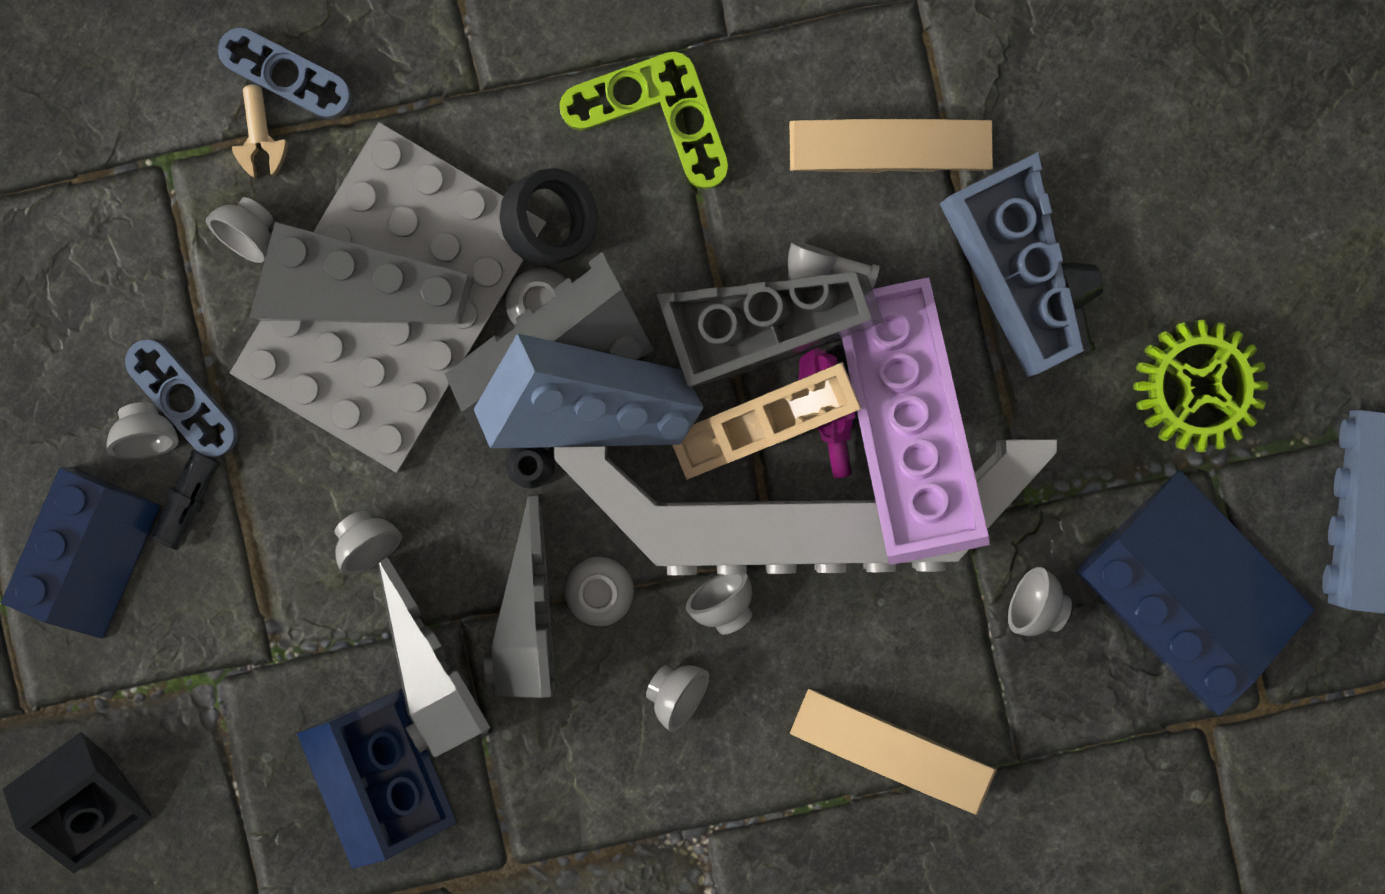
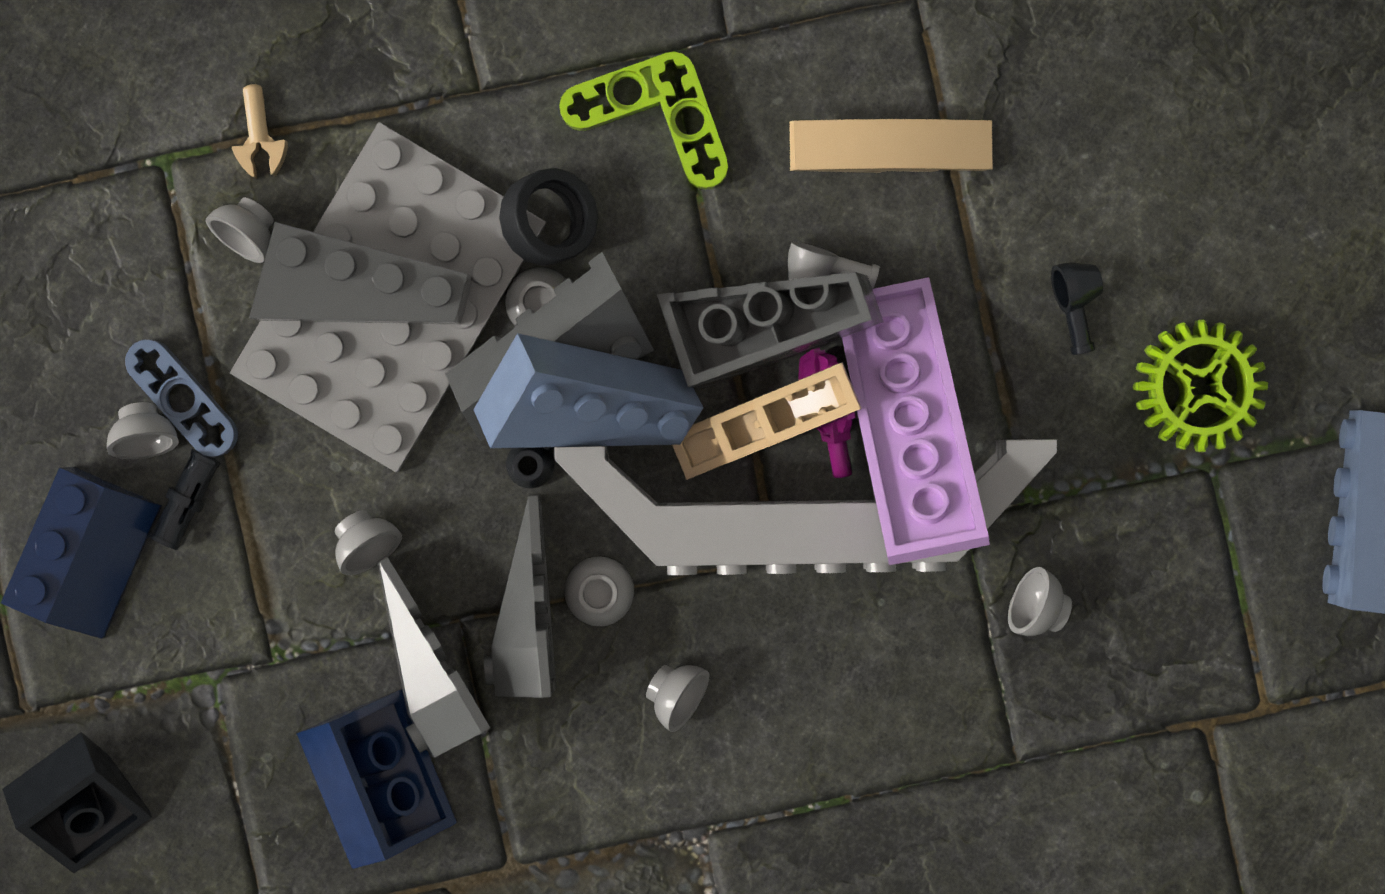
(259, 46): sand blue beam -> none
(722, 603): light grey piece -> none
(893, 751): tan slope -> none
(1016, 259): sand blue wedge -> none
(1196, 593): dark blue slope -> none

